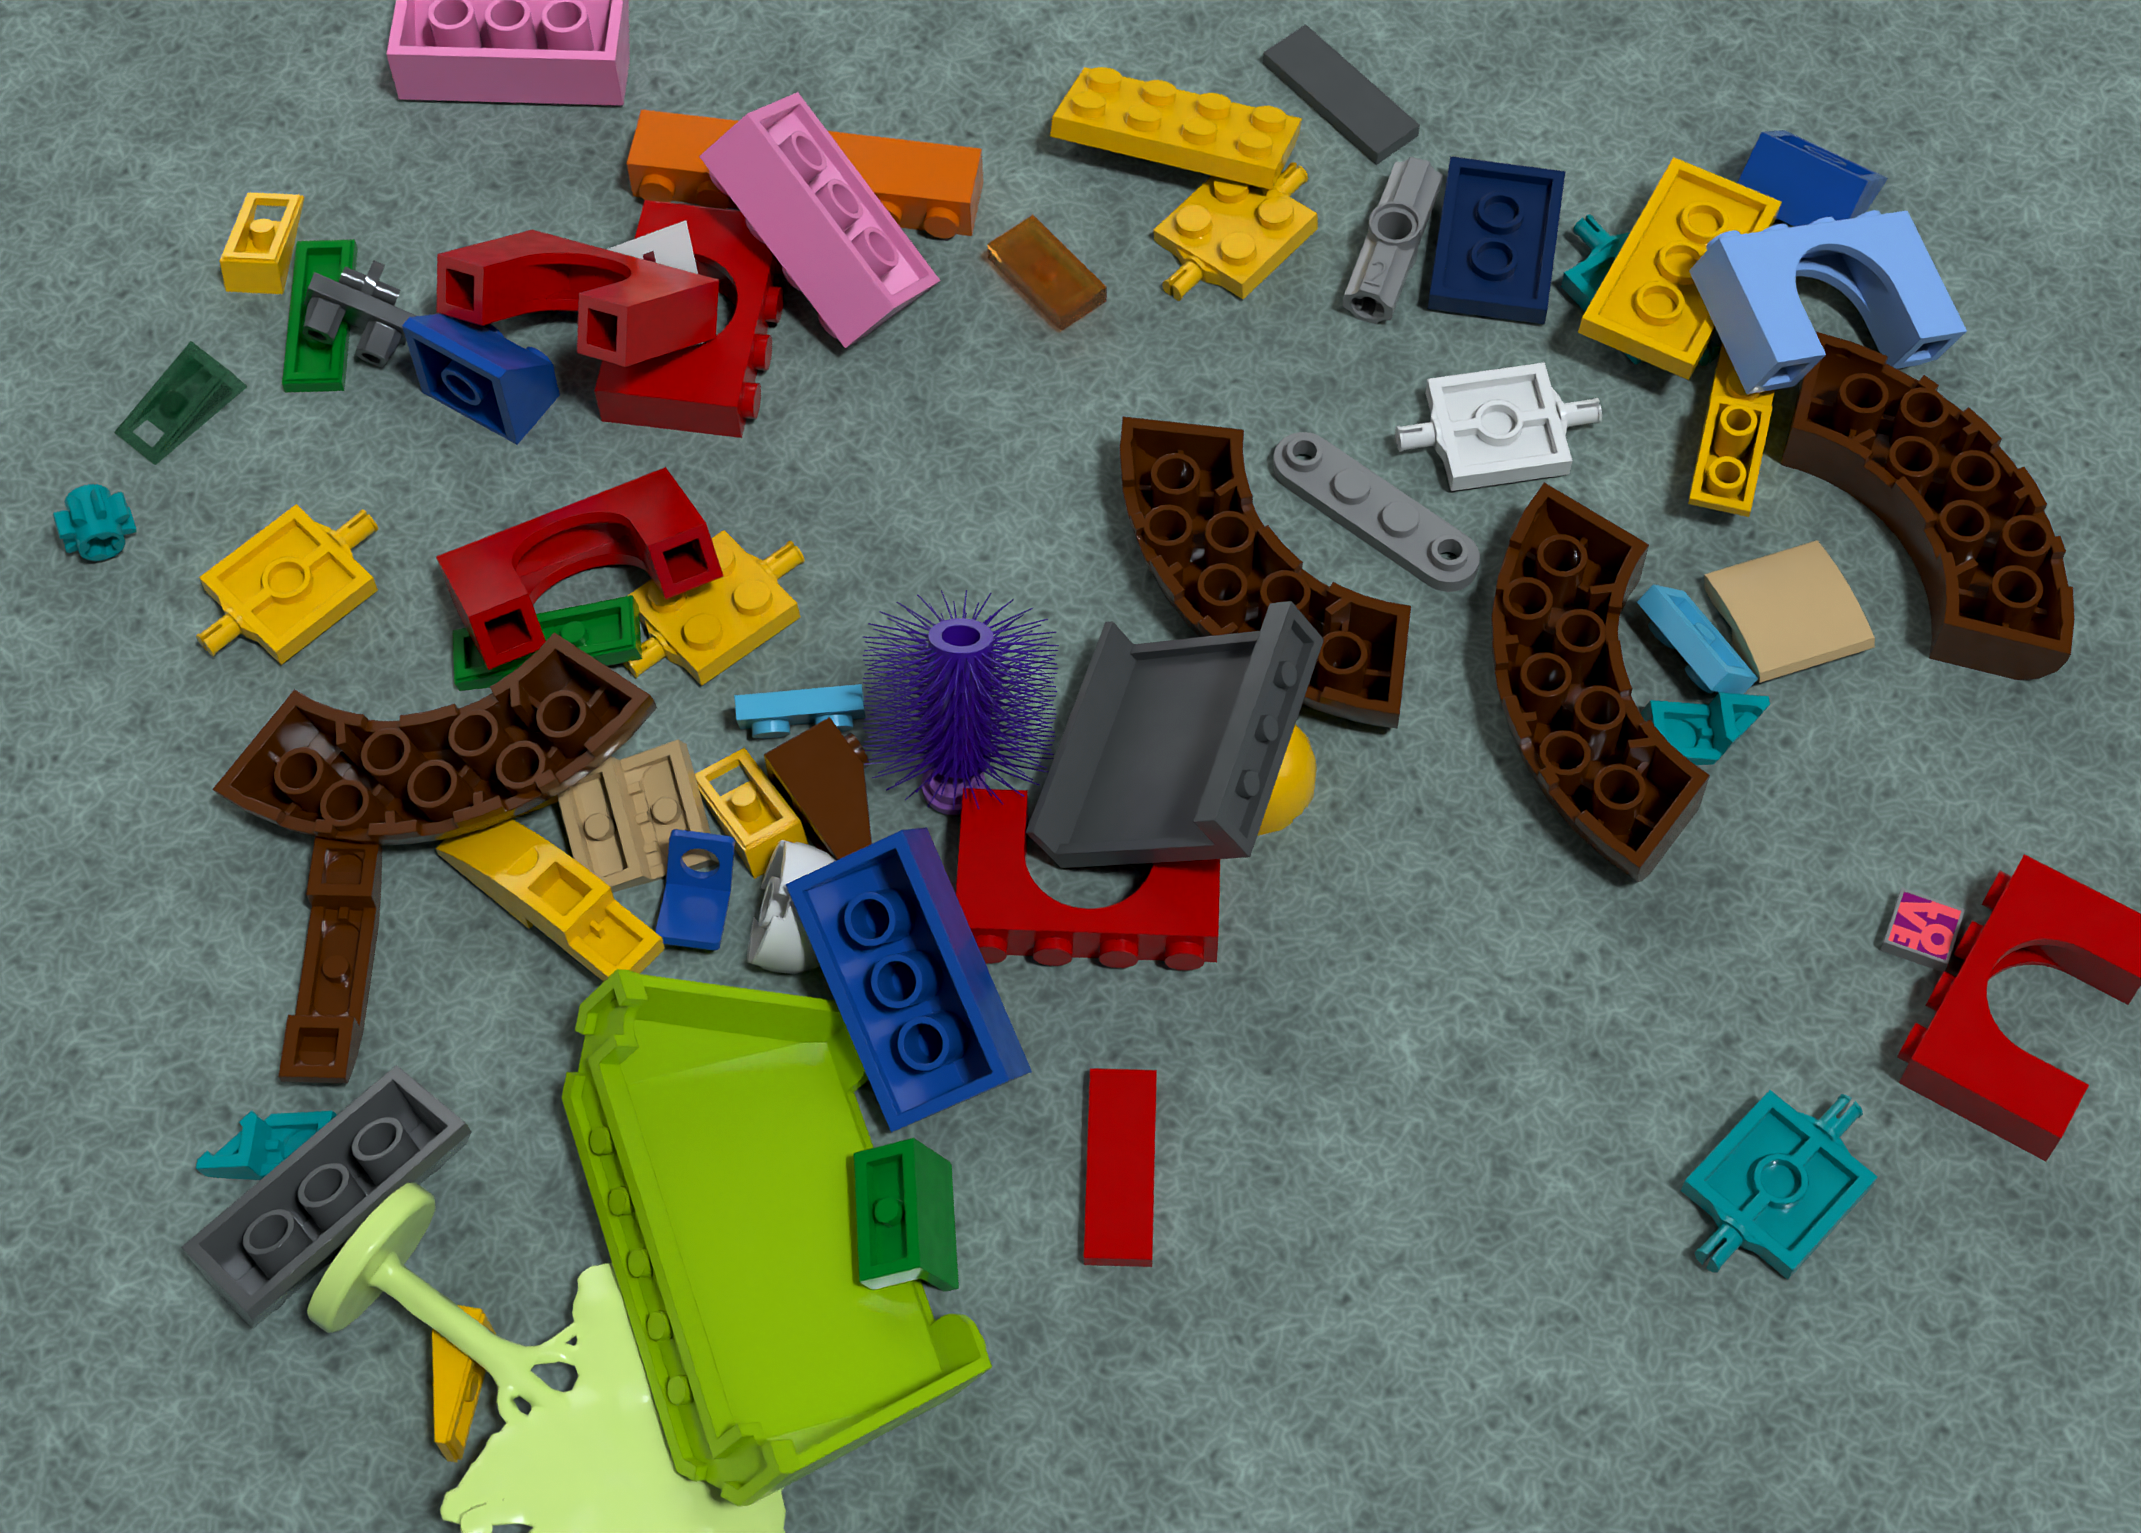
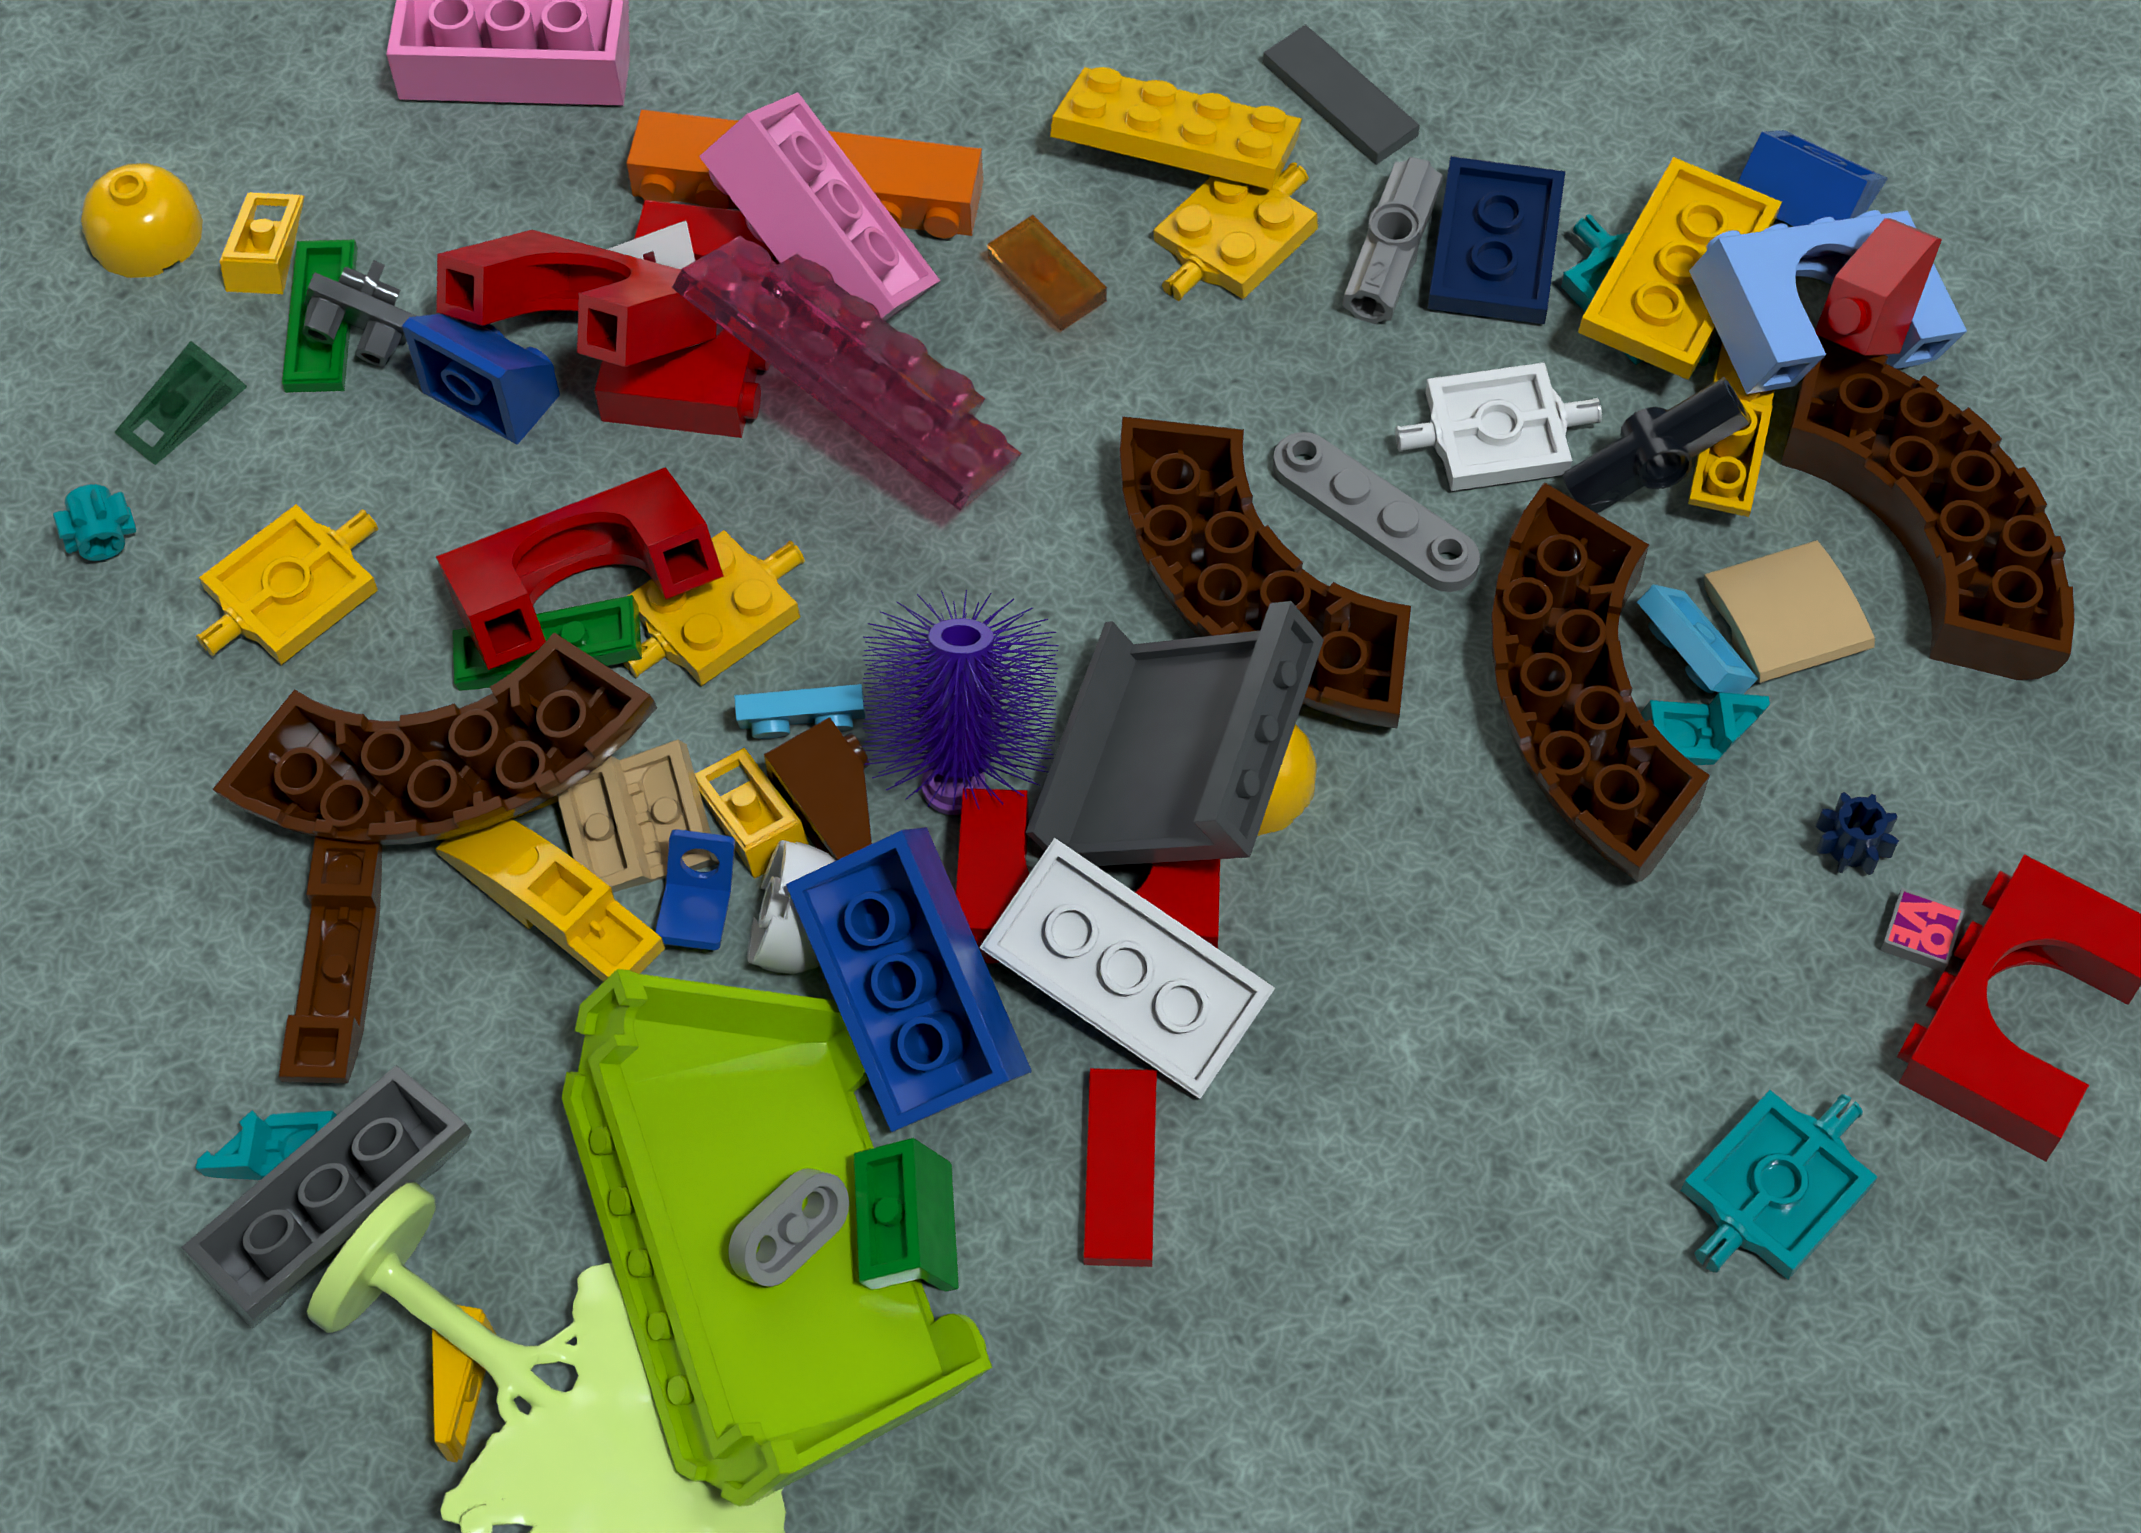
(140, 220): none -> yellow cylinder
(785, 1230): none -> light grey plate
(853, 365): none -> clear pink plate
(1127, 968): none -> white tile
(1657, 447): none -> black piece
(1857, 832): none -> dark blue gear
(1879, 290): none -> red slope

